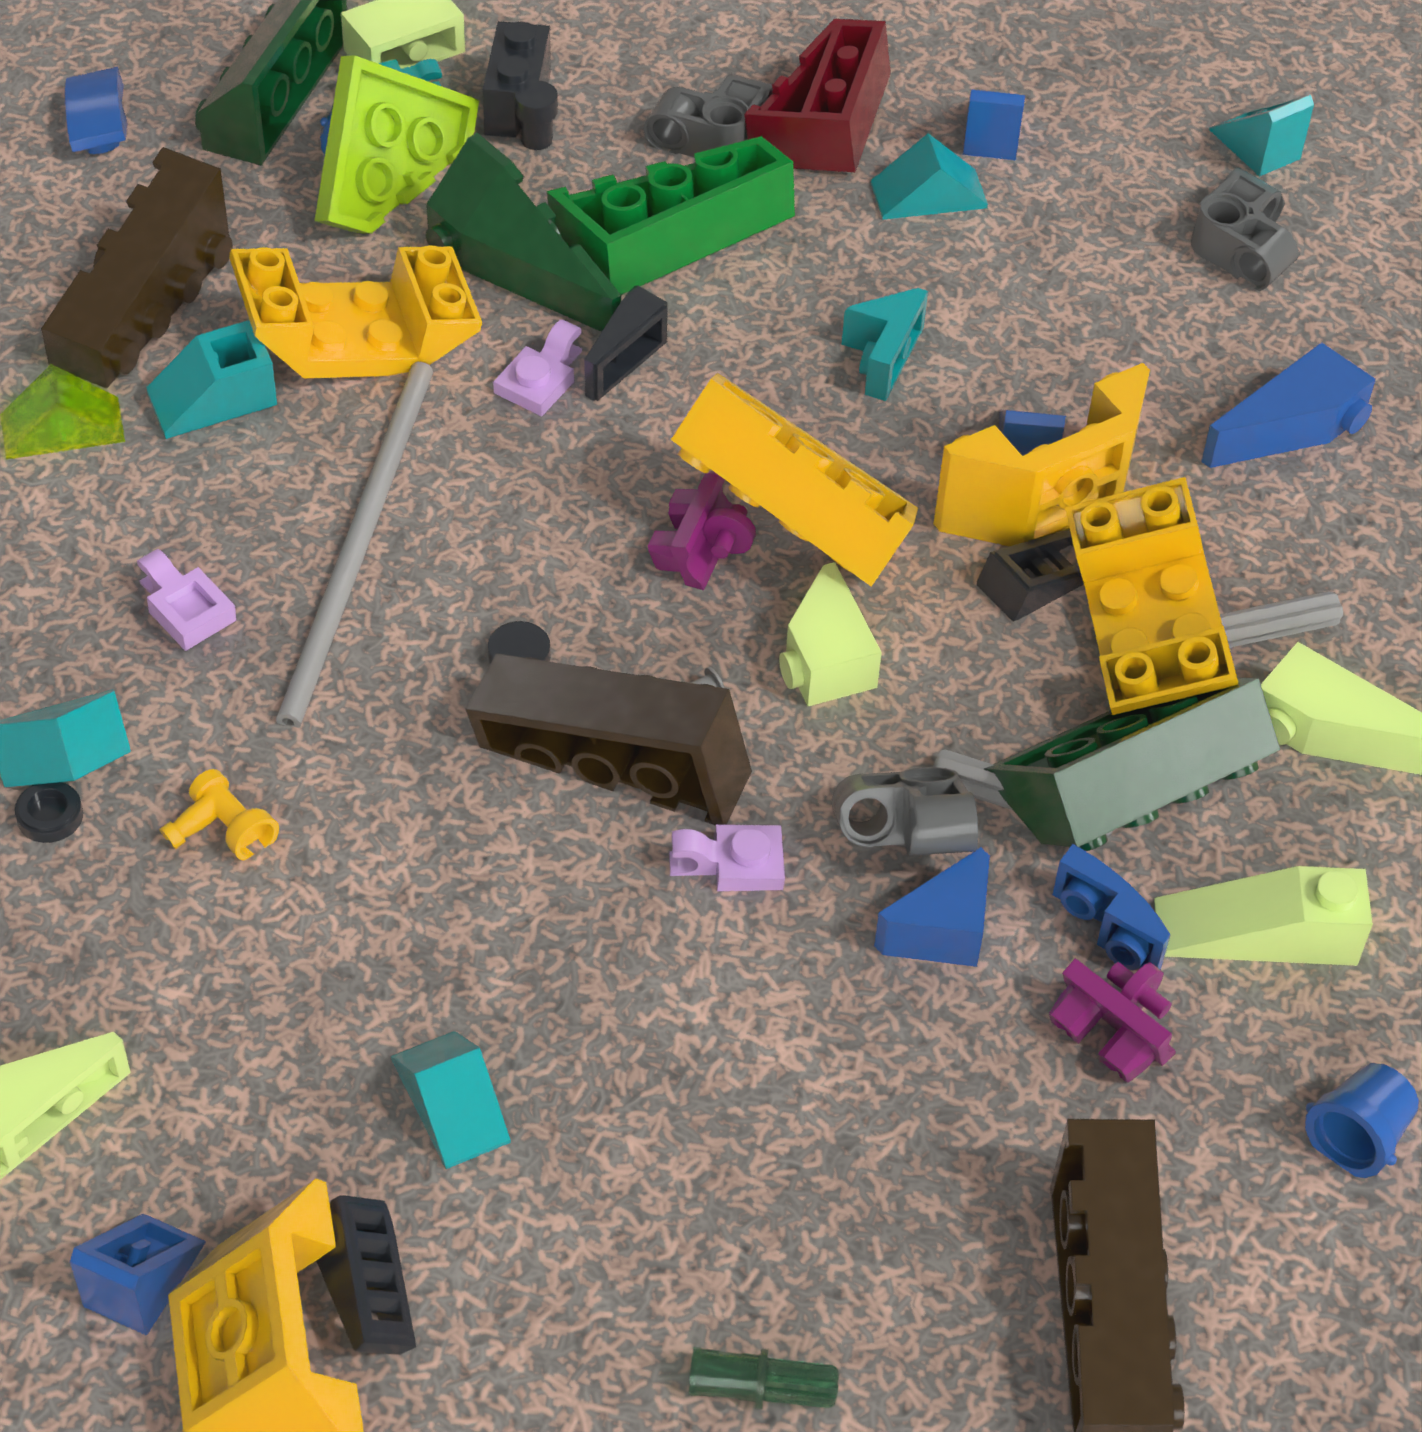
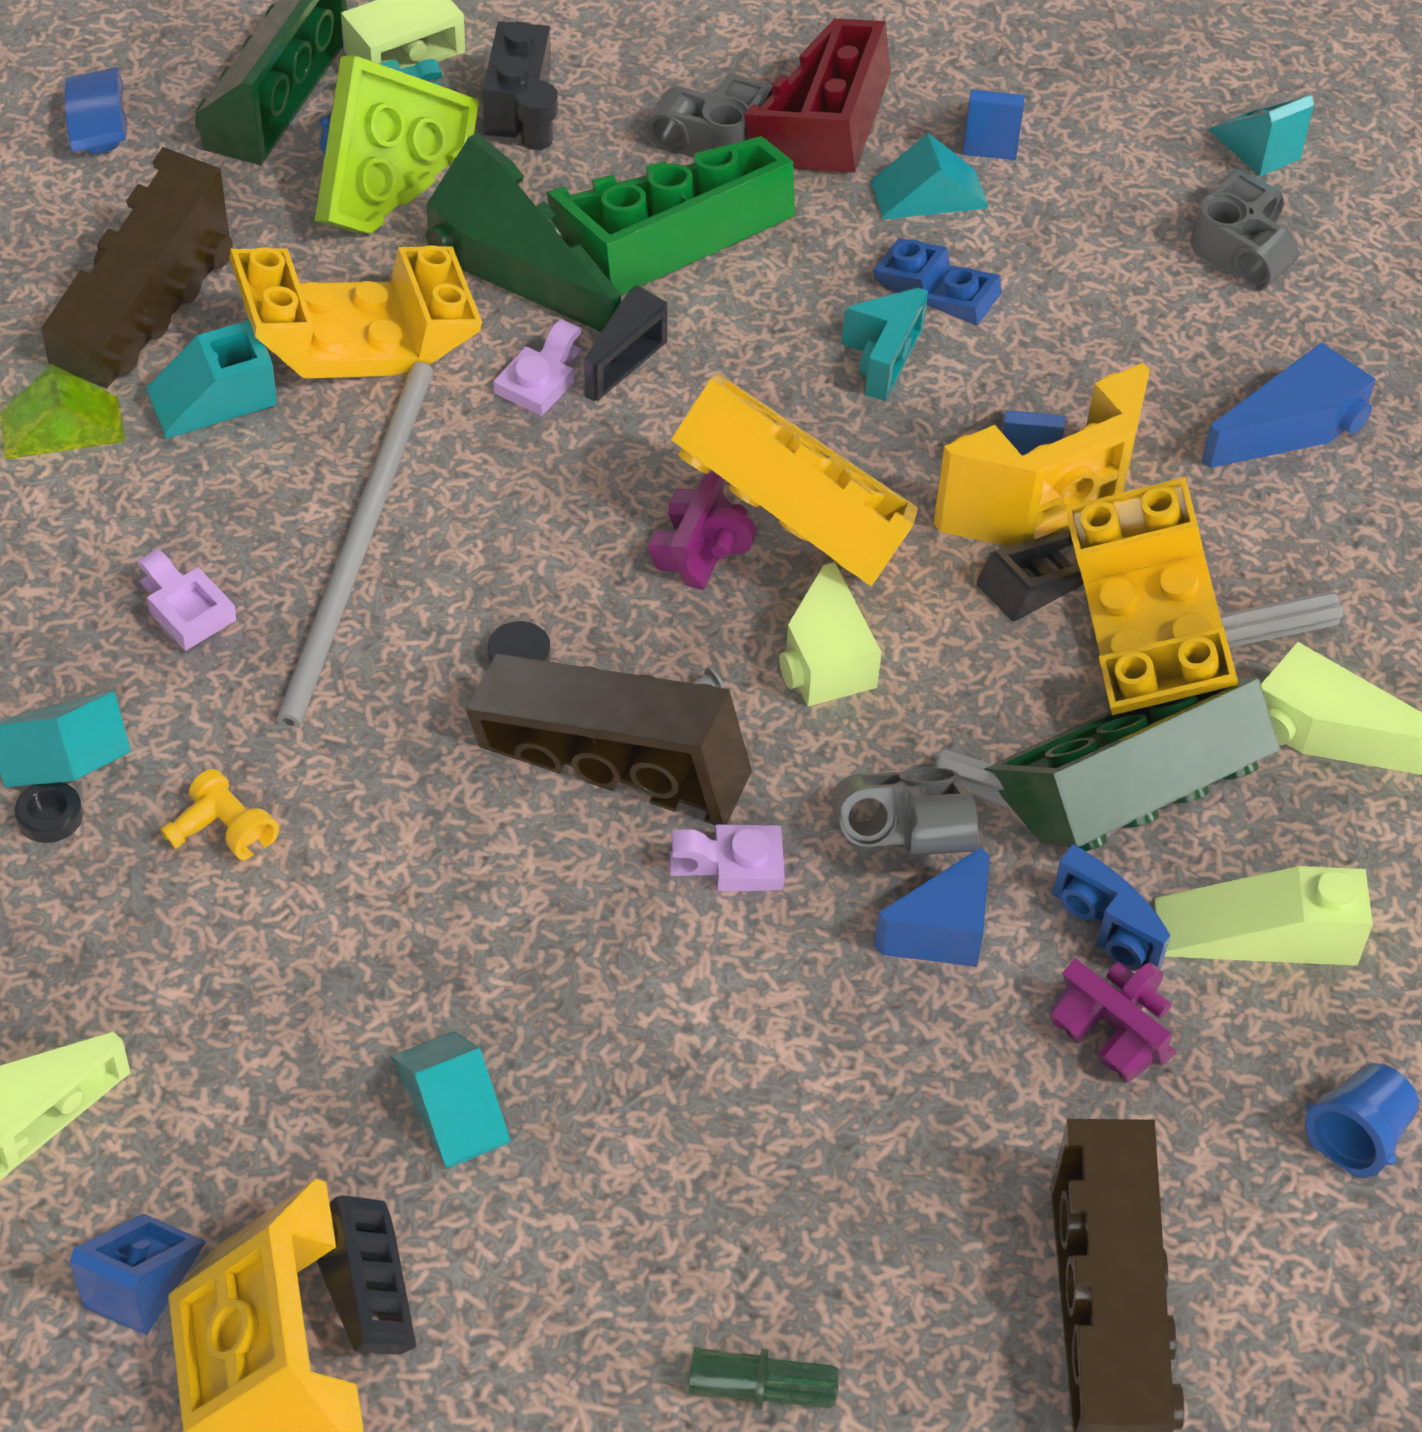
(950, 288): none -> blue slope

